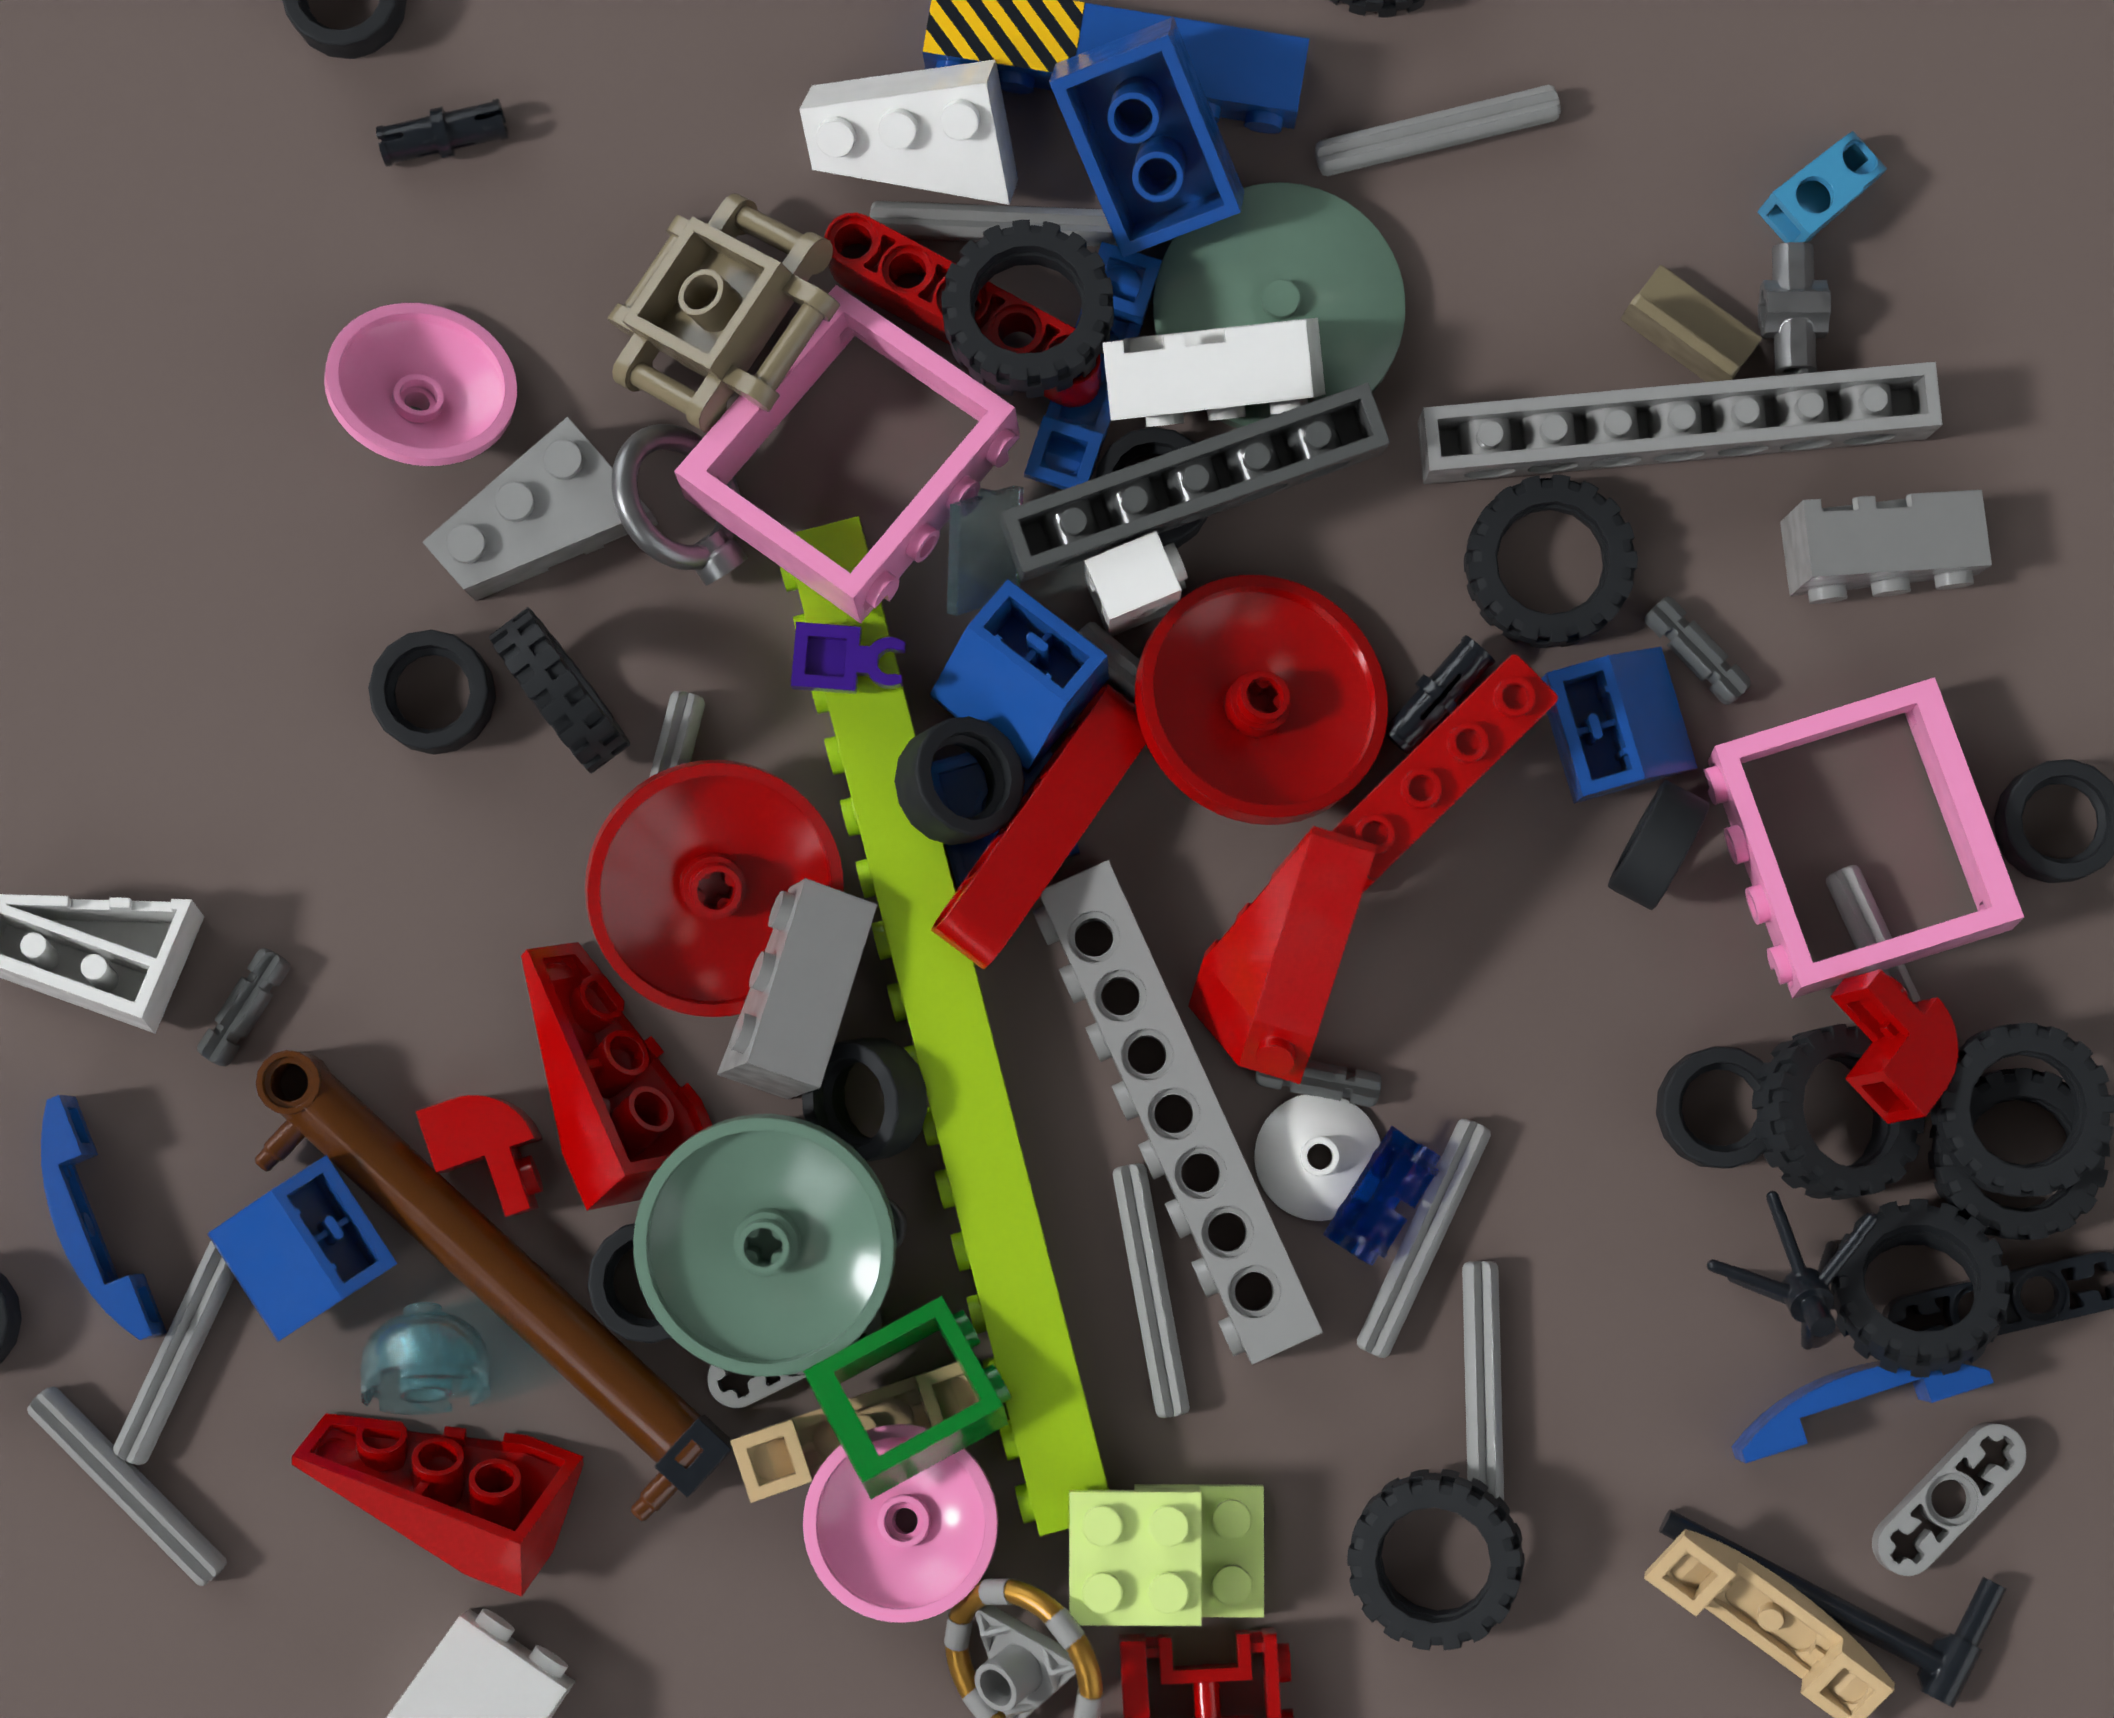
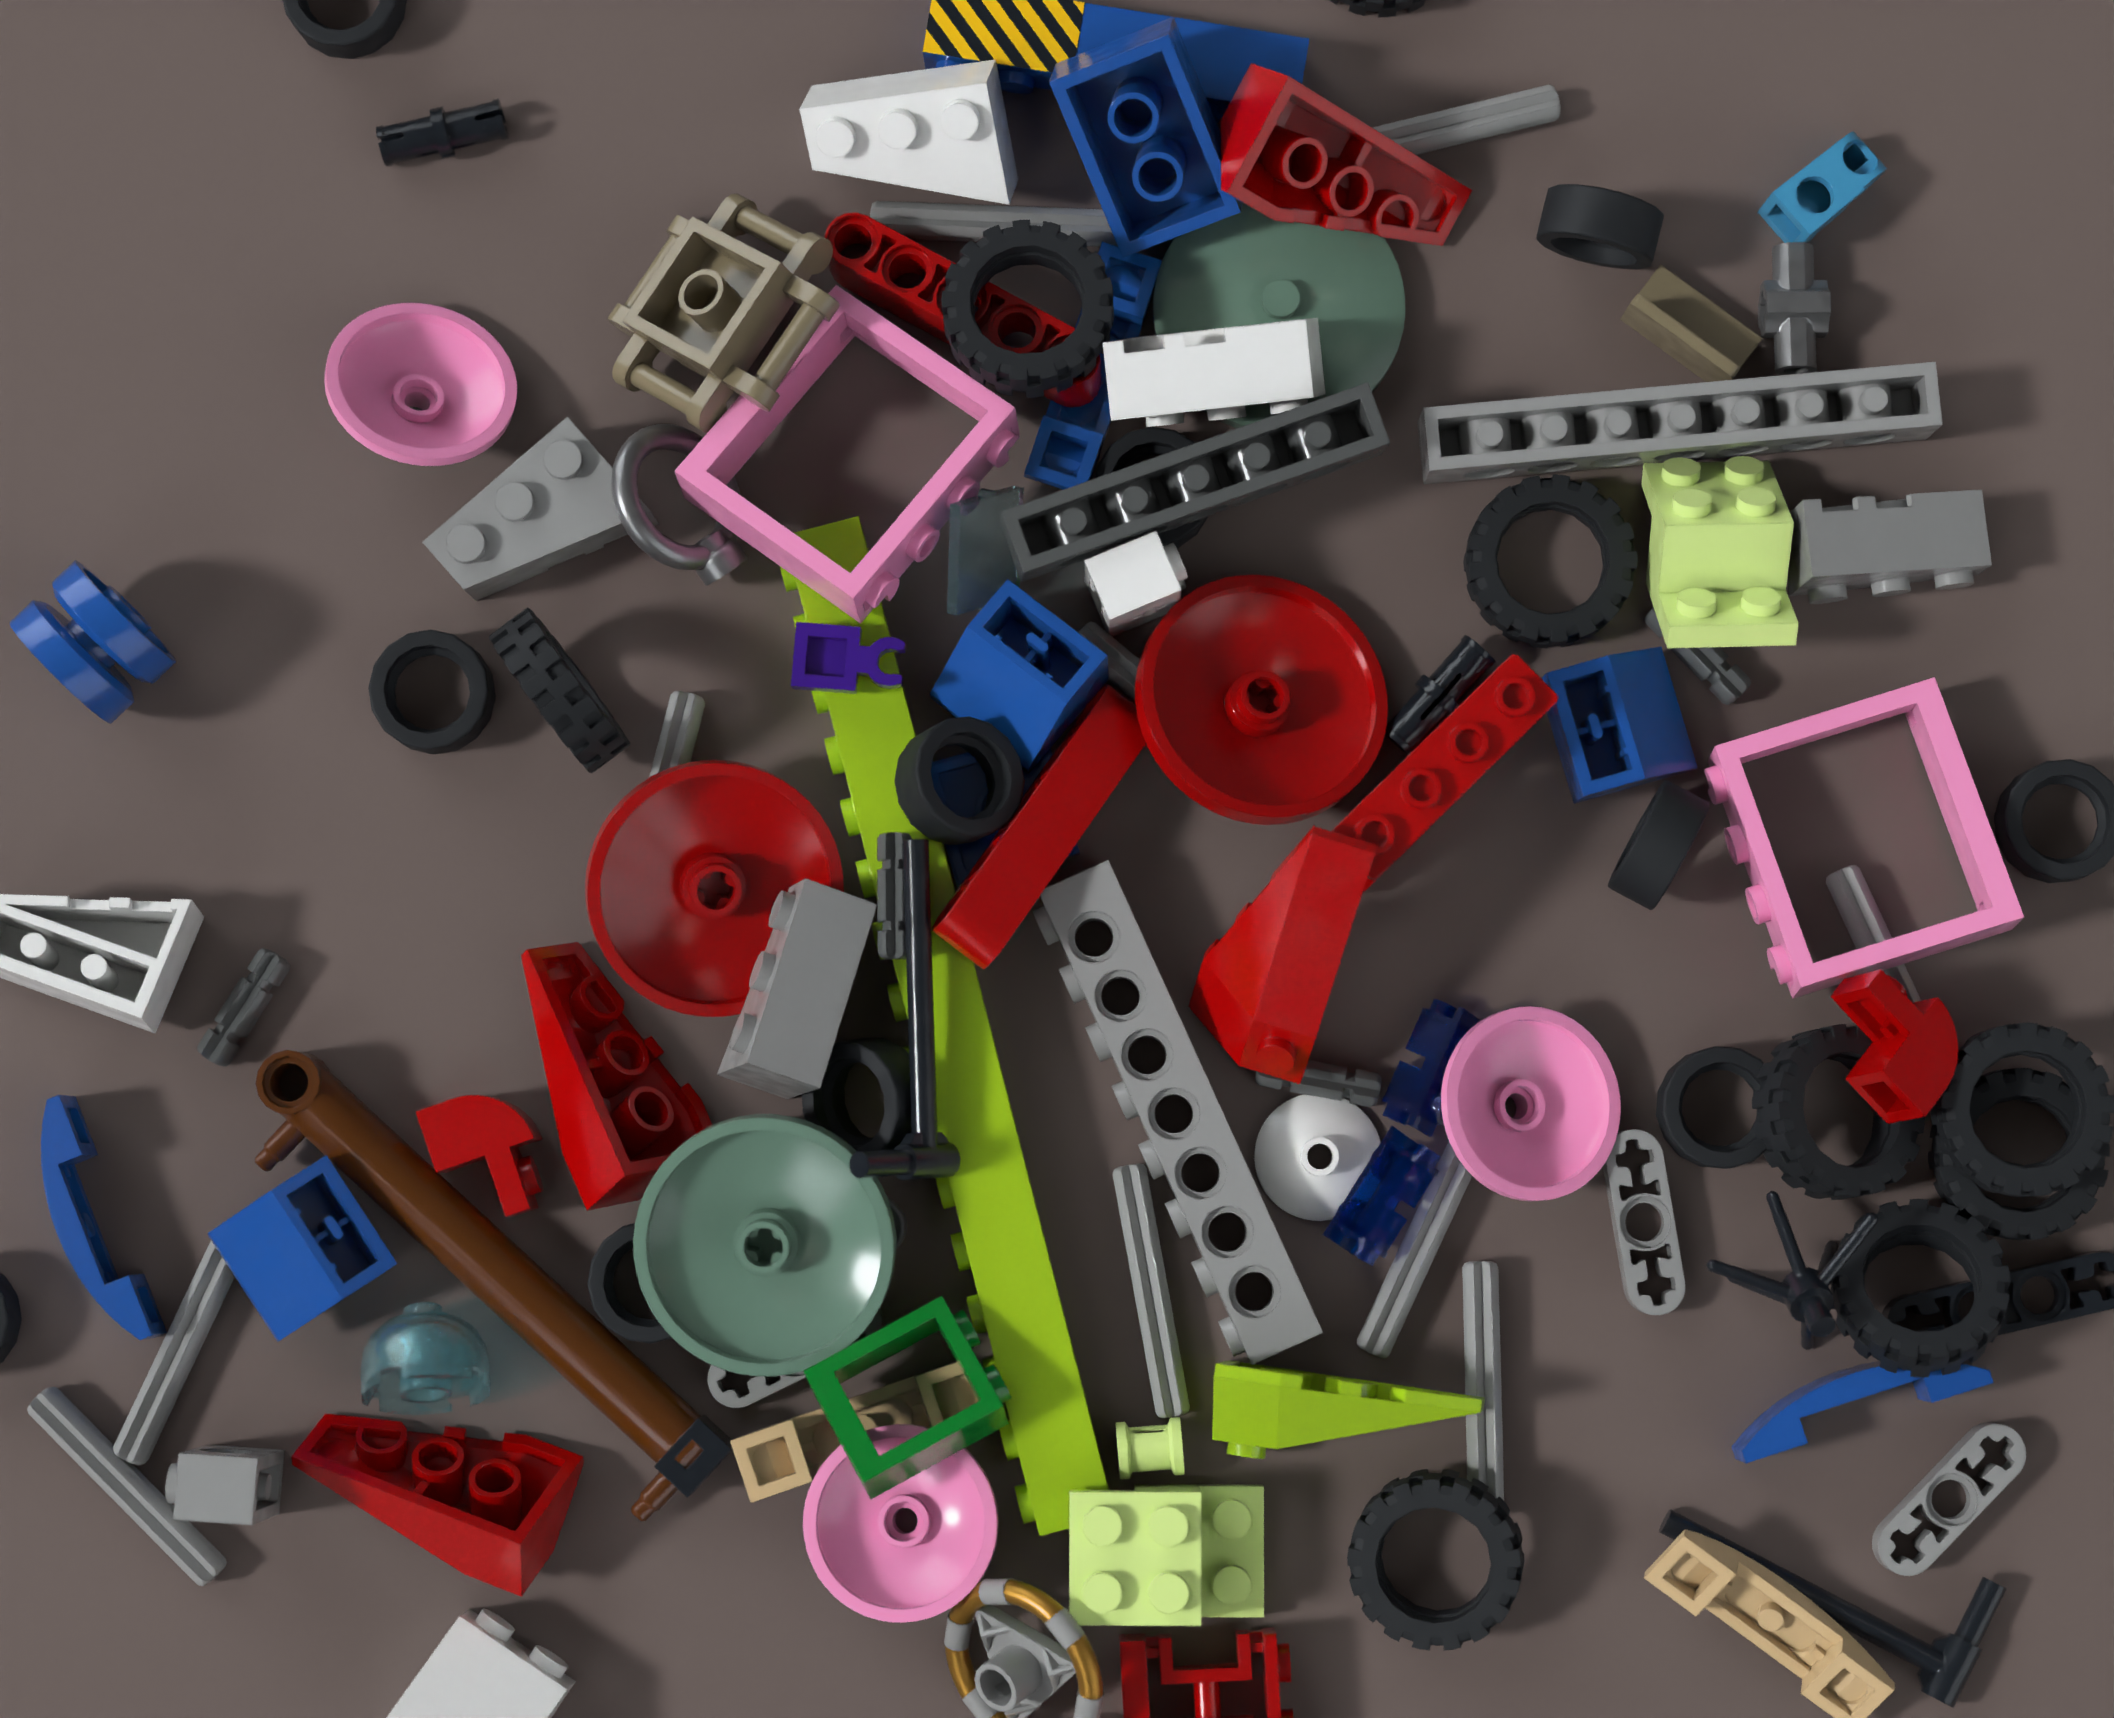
(87, 647): none -> blue wheel
(226, 1484): none -> light grey brick
(891, 895): none -> dark grey axle
(924, 1151): none -> black bar
(1150, 1448): none -> yellowish green bush
(1290, 1407): none -> lime wedge
(1323, 167): none -> red wedge
(1419, 1090): none -> clear blue hinge
(1561, 1095): none -> bright pink dish
(1600, 226): none -> black tyre
(1637, 1272): none -> light grey beam
(1719, 553): none -> yellowish green bracket

